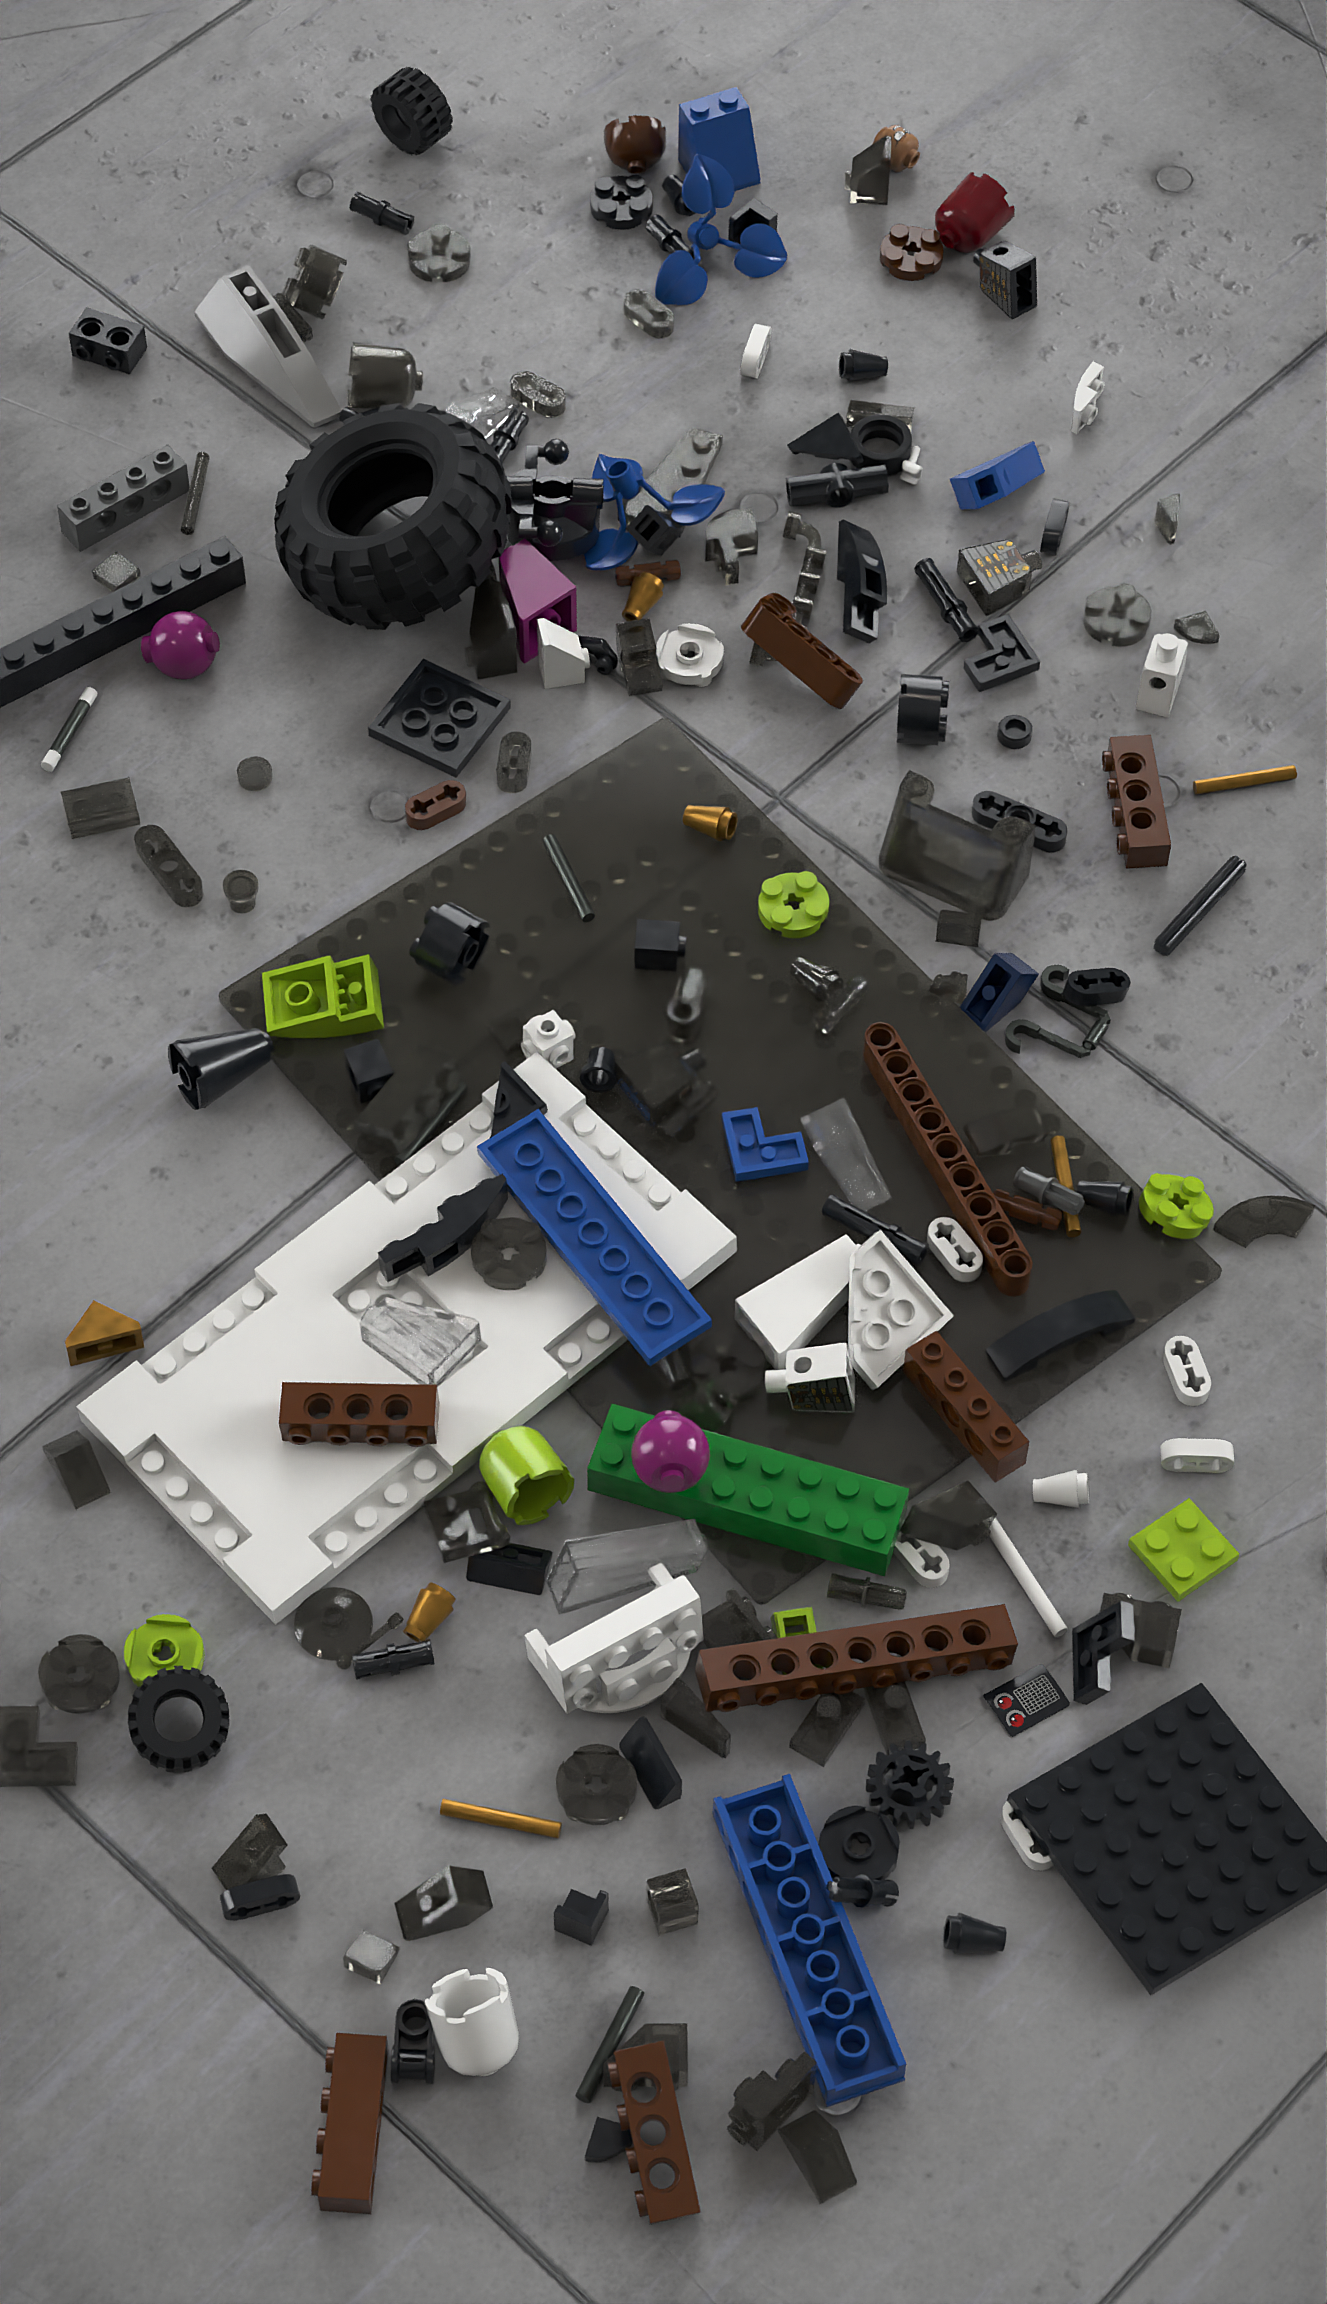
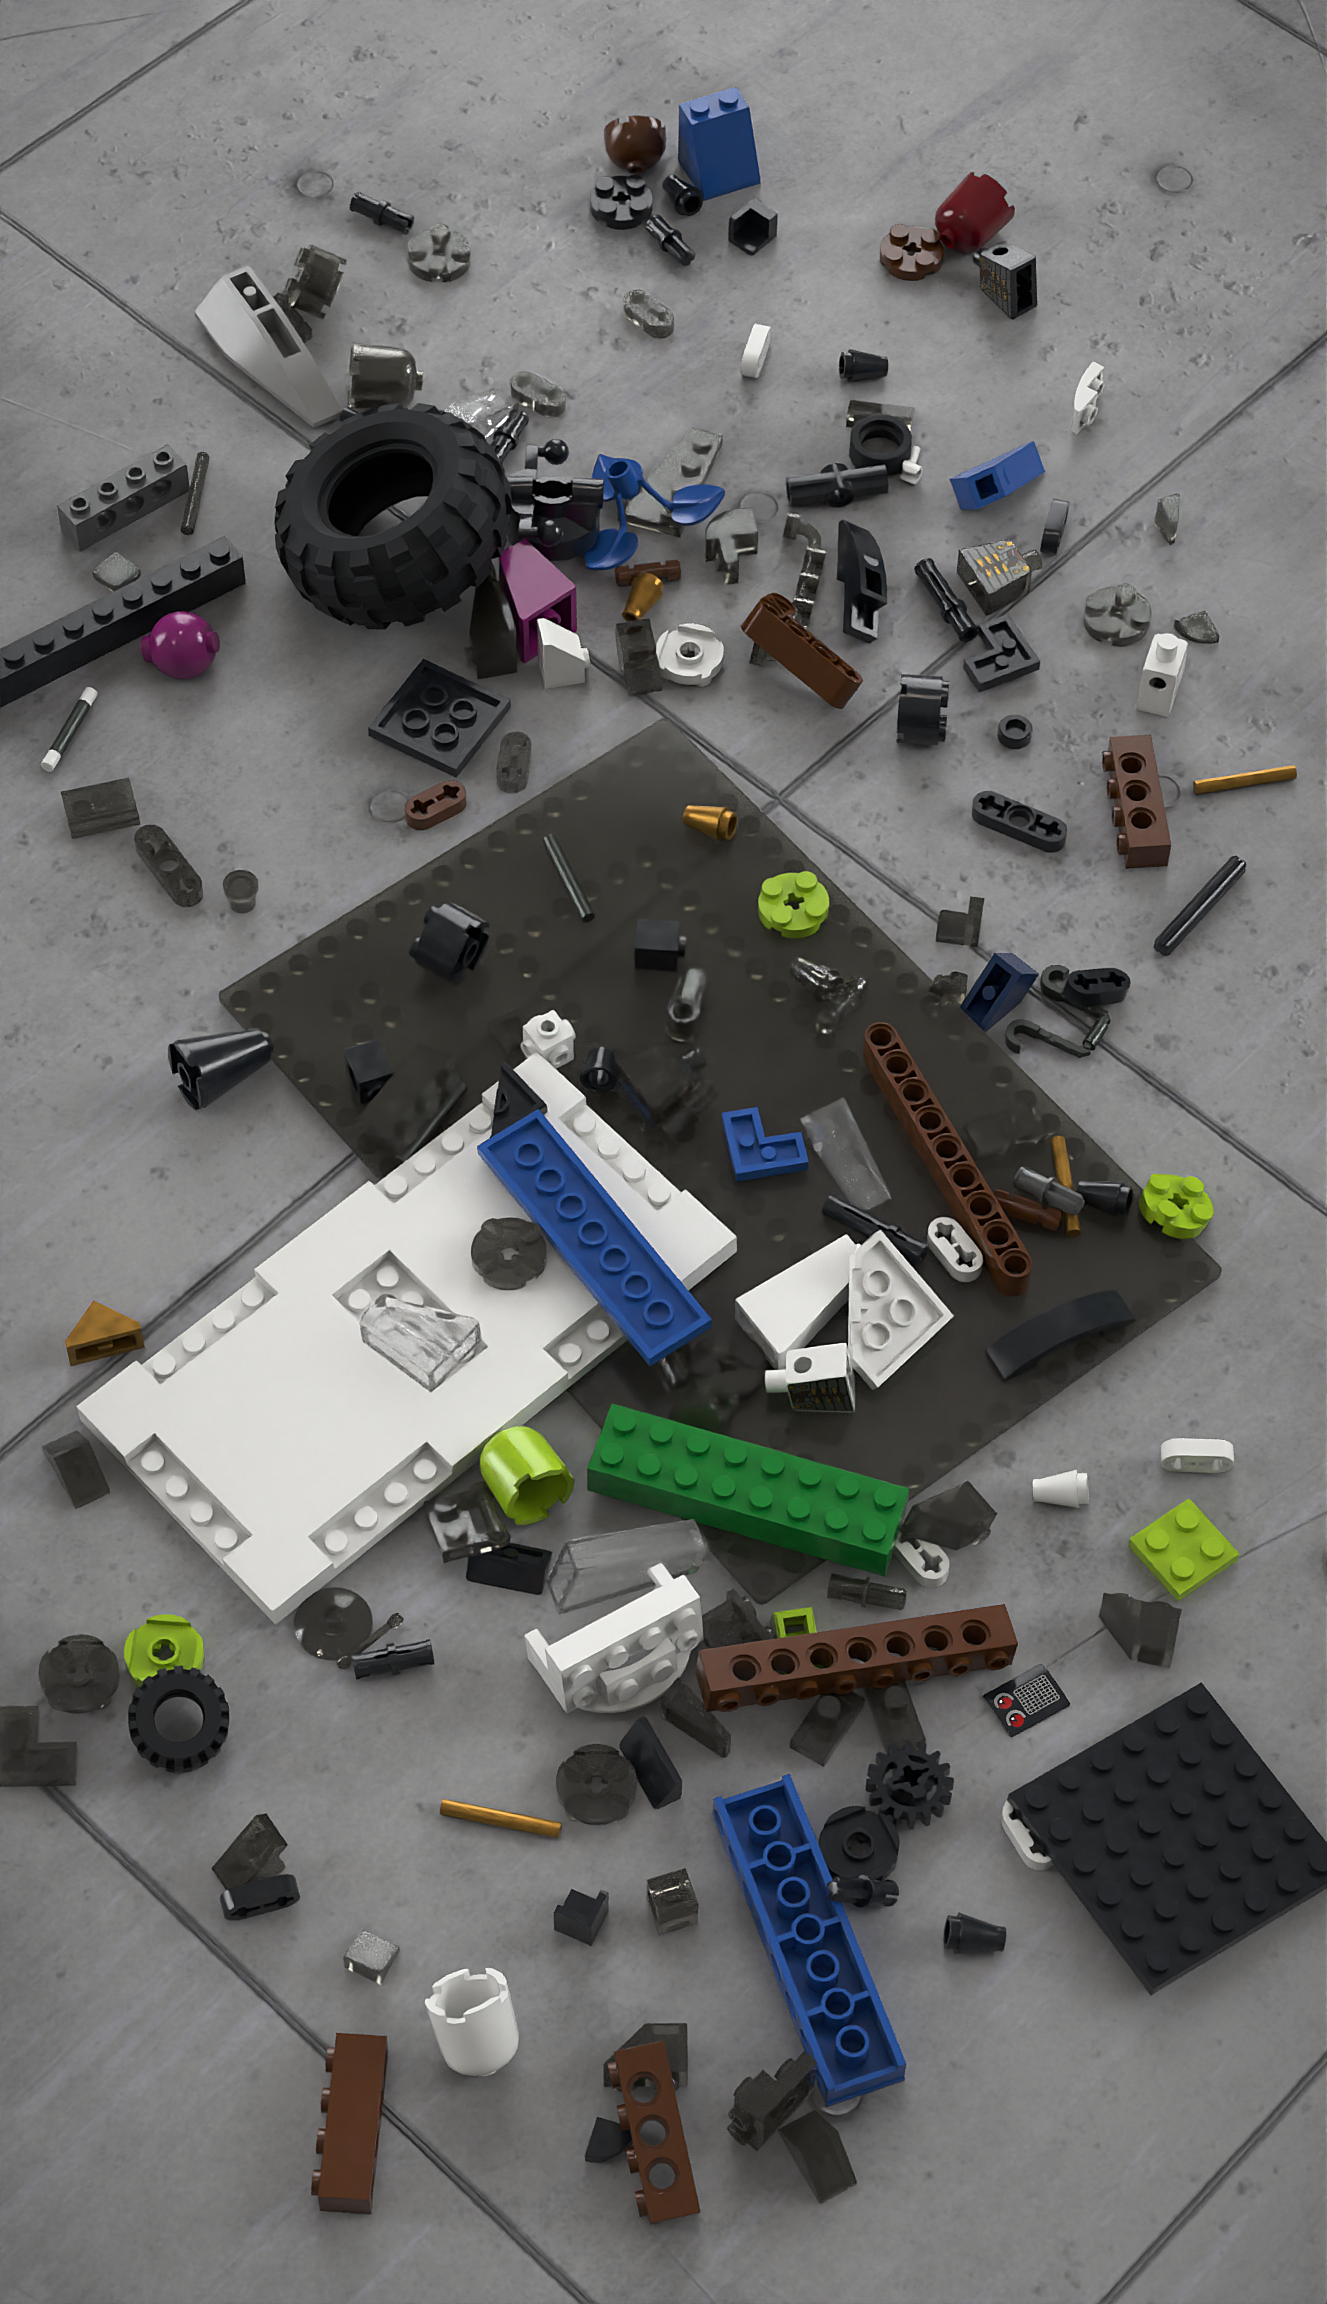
(108, 340): black brick -> none
(254, 773): clear smoke tile -> none
(323, 998): lime slope -> none
(344, 1400): reddish brown brick -> none
(411, 111): black tyre -> none
(413, 2050): black piece -> none
(429, 1611): pearl gold cone -> none
(444, 1903): clear smoke slope -> none
(449, 1238): black slope -> none
(605, 656): black arm -> none
(609, 2044): pearl dark grey bar -> none
(654, 530): black brick -> none
(670, 1452): magenta brick -> none
(760, 246): blue plant -> none
(828, 441): black tile -> none
(870, 174): clear smoke slope -> none
(903, 147): medium nougat head -> none
(954, 856): clear smoke windscreen -> none
(965, 1406): reddish brown brick -> none
(1027, 1580): white bar -> none
(1092, 1647): black plate -> none
(1179, 1373): white beam -> none
(1262, 1217): clear smoke tile -> none

